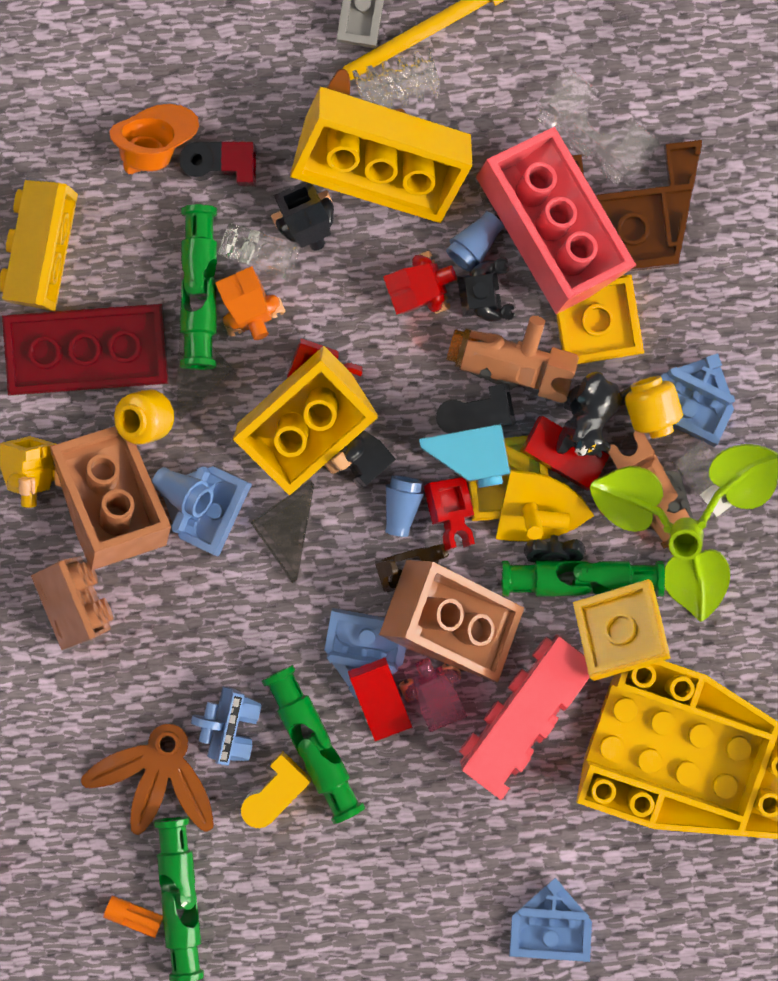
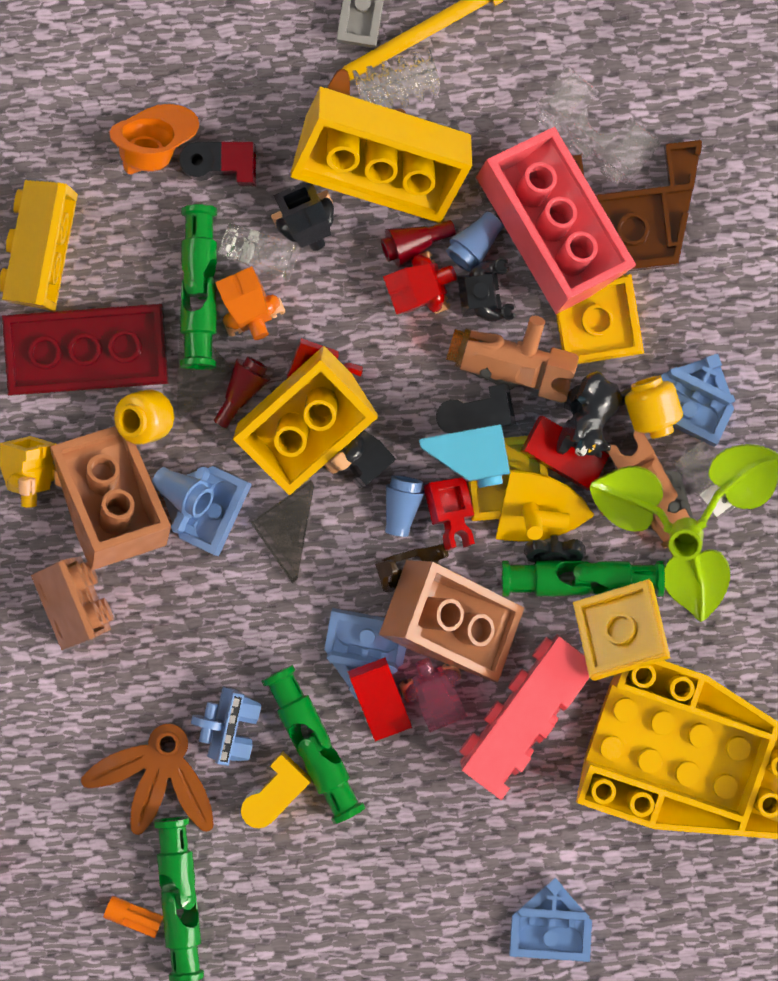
(246, 381): none -> dark red cone
(406, 242): none -> dark red cone

